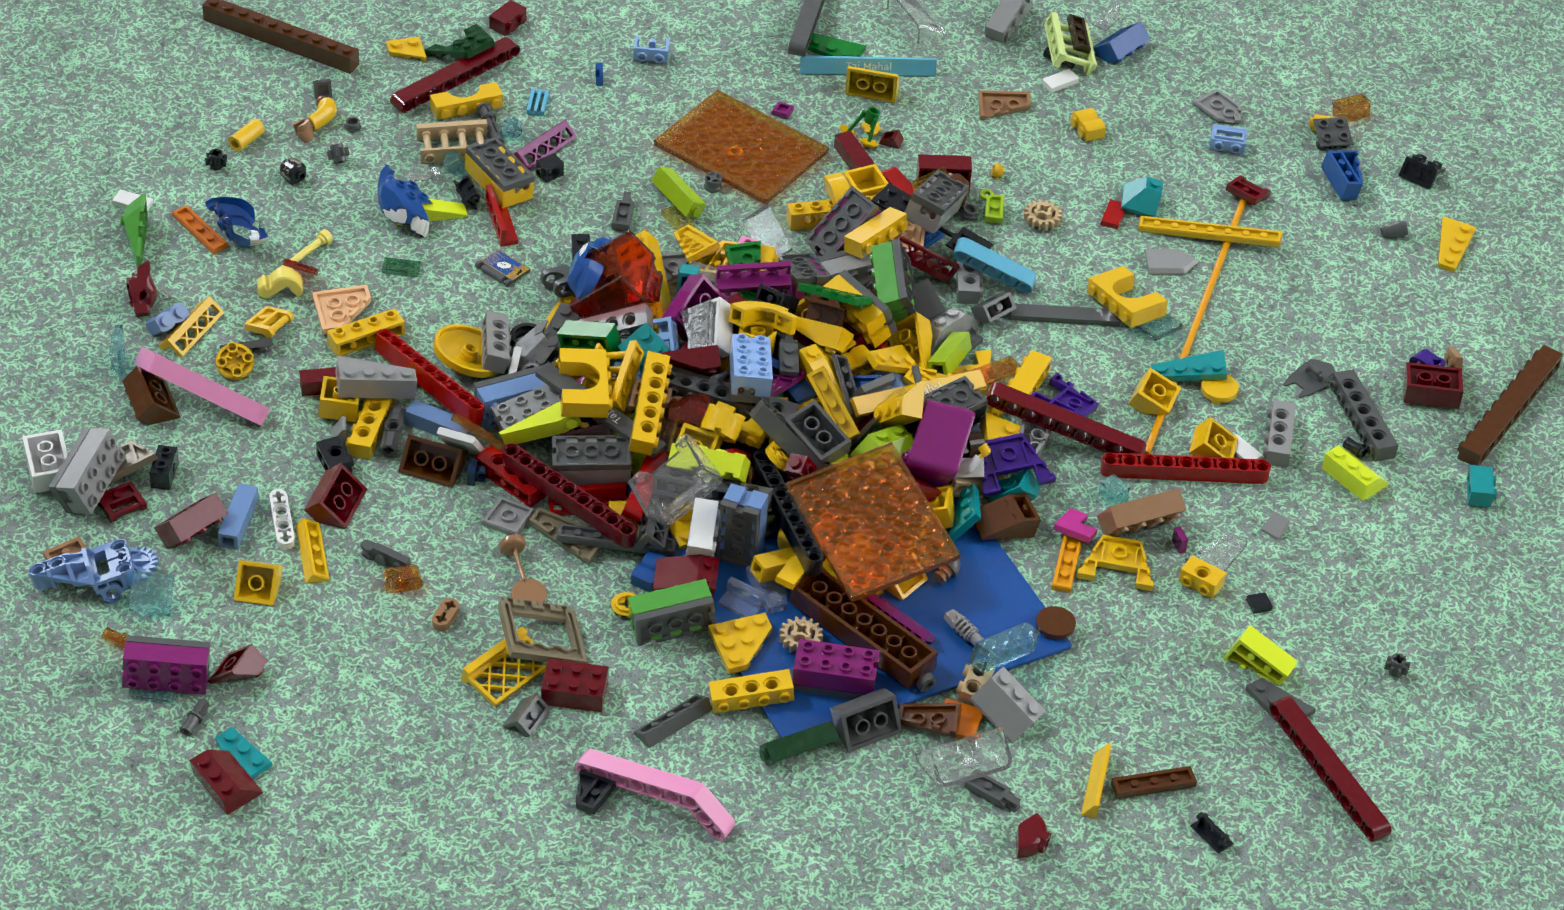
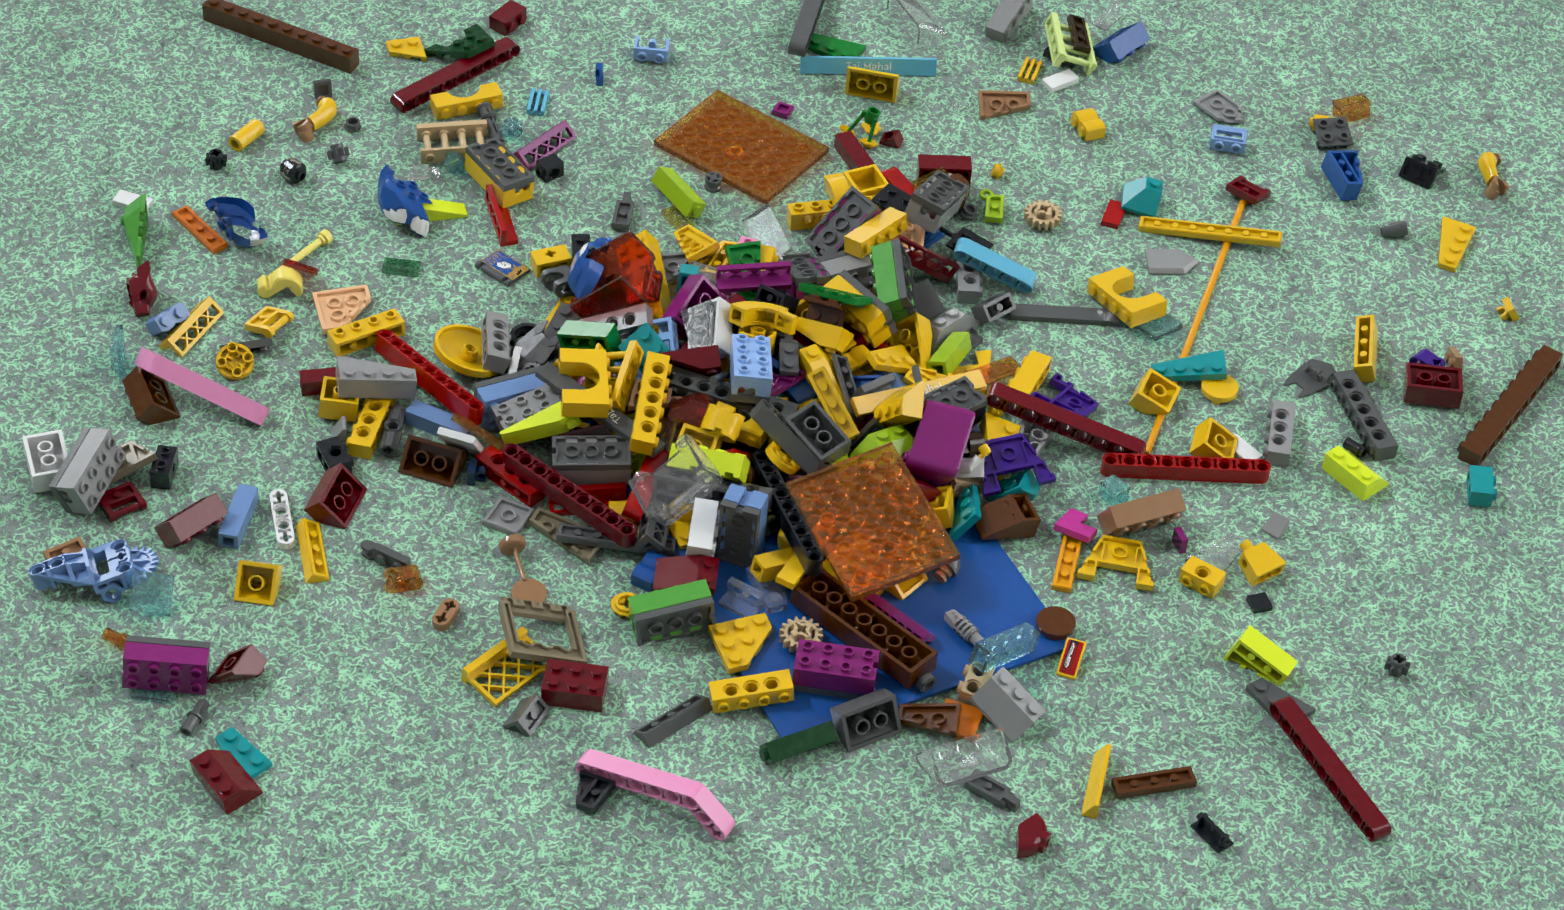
(468, 192): black hinge -> none
(549, 258): none -> yellow brick
(799, 466): dark red brick -> none
(1027, 61): none -> yellow tile
(1071, 658): none -> slope
(1259, 562): none -> yellow torso
(1365, 348): none -> yellow brick
(1487, 165): none -> piece
(1507, 310): none -> yellow tile

